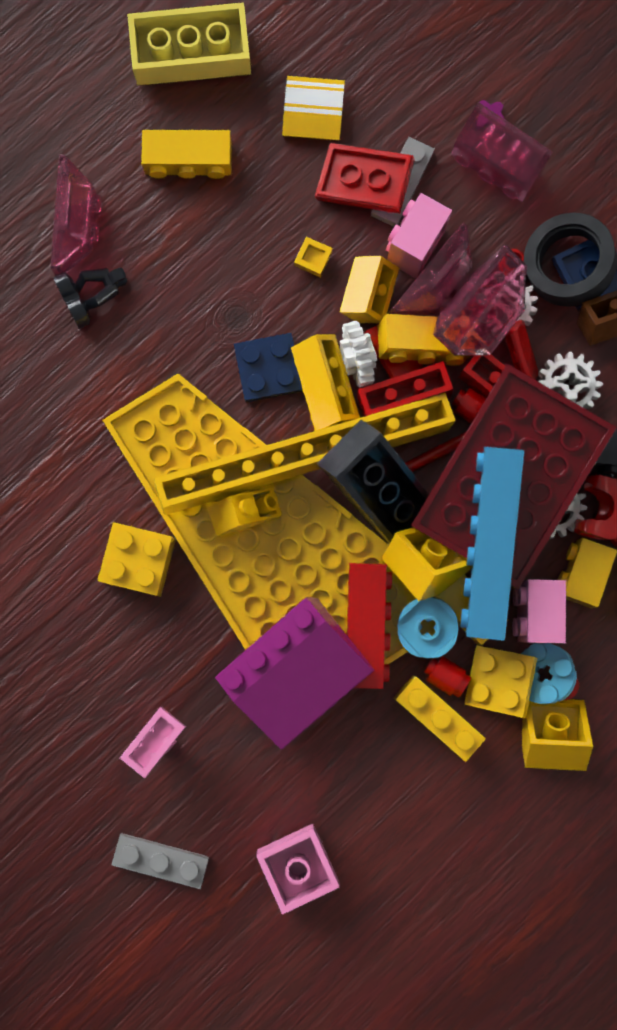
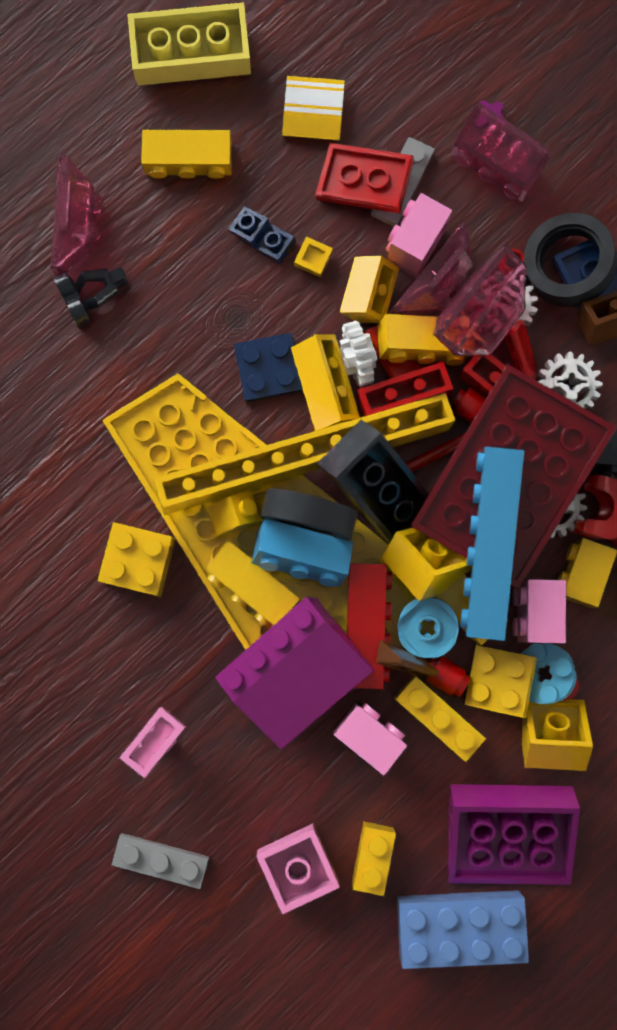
(251, 585): none -> yellow brick
(261, 235): none -> dark blue slope
(302, 553): none -> dark azure brick
(309, 513): none -> black tyre
(370, 738): none -> bright pink brick
(373, 858): none -> yellow brick
(401, 660): none -> reddish brown slope
(462, 929): none -> medium blue brick
(512, 834): none -> magenta slope

